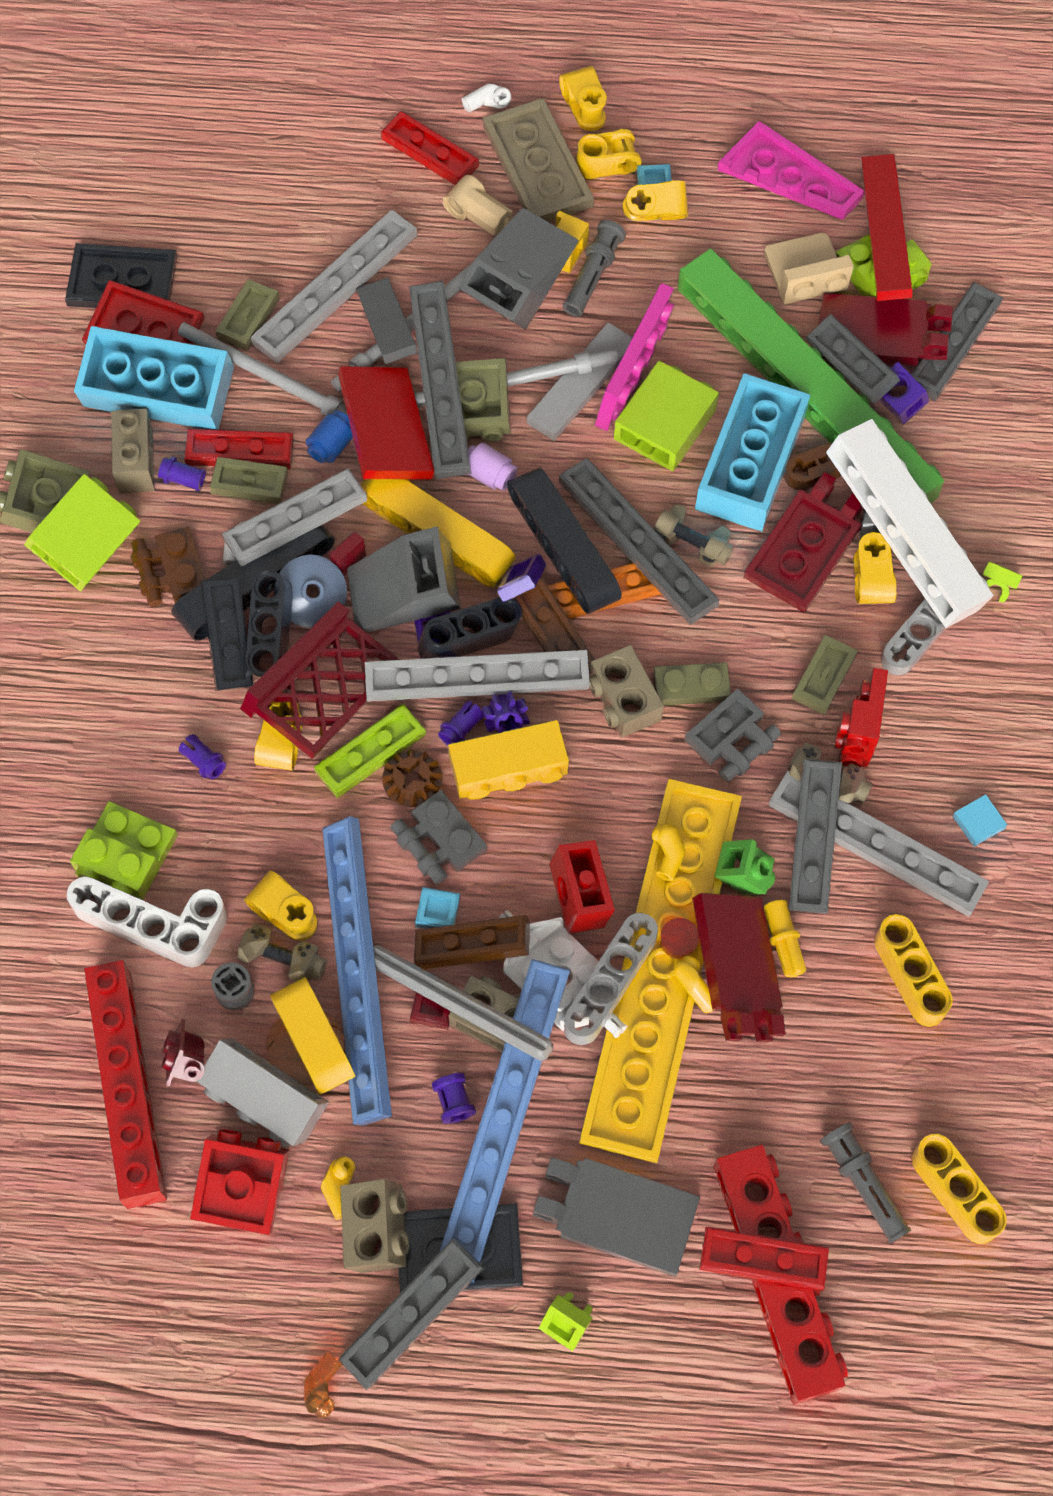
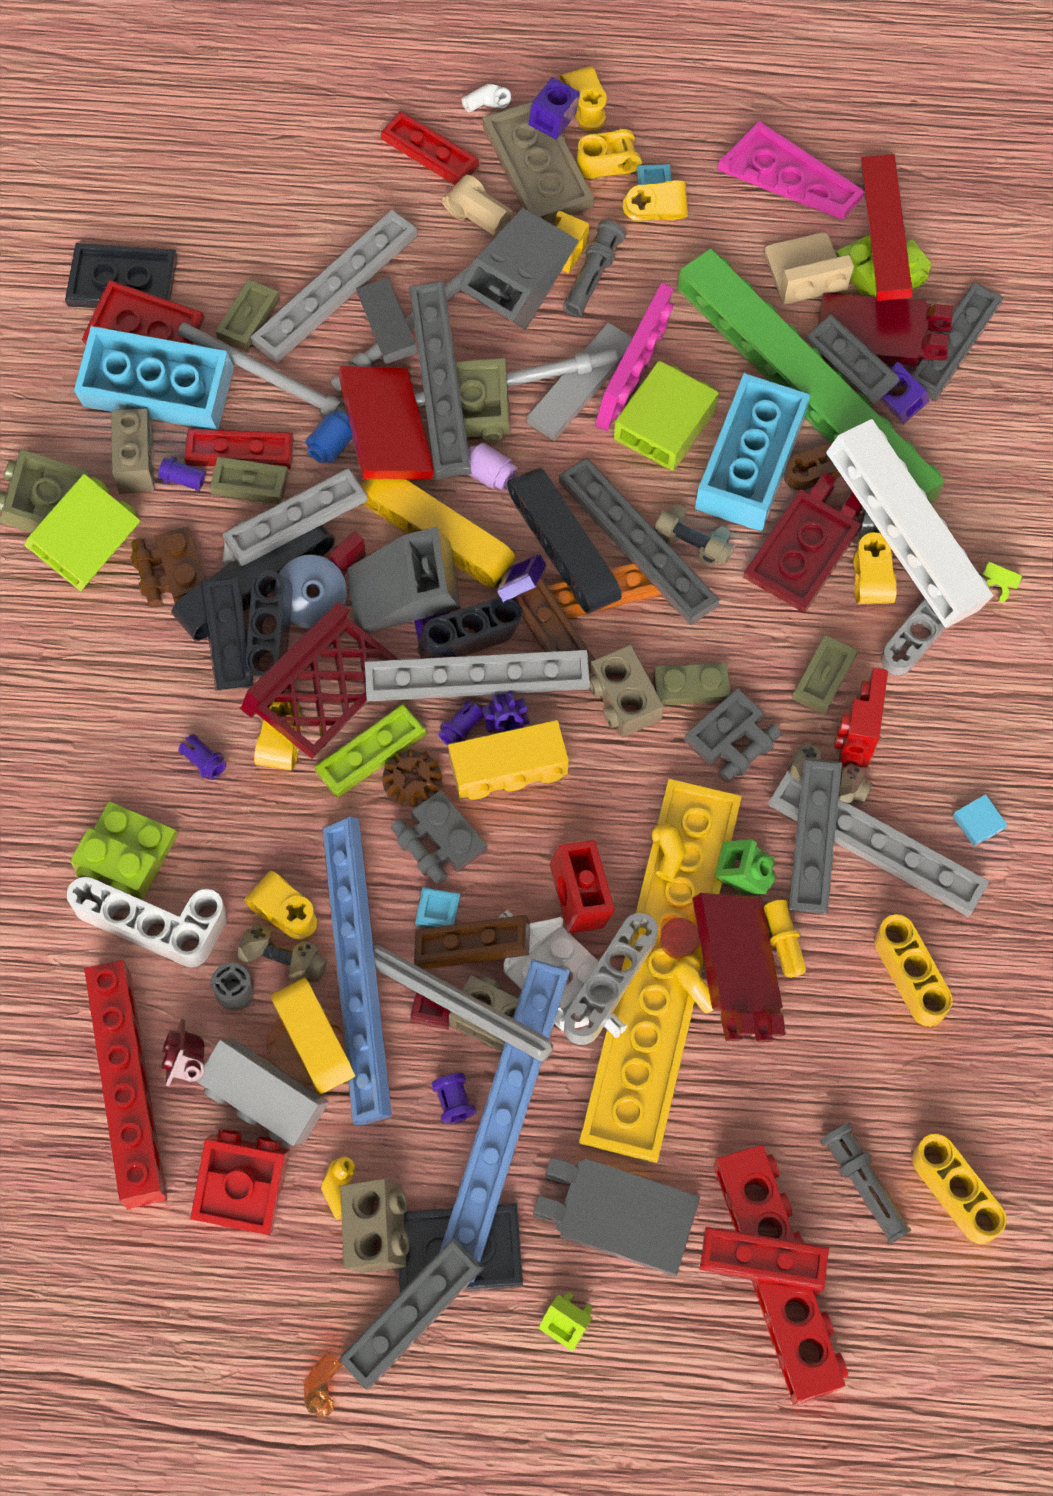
(554, 108): none -> dark purple brick

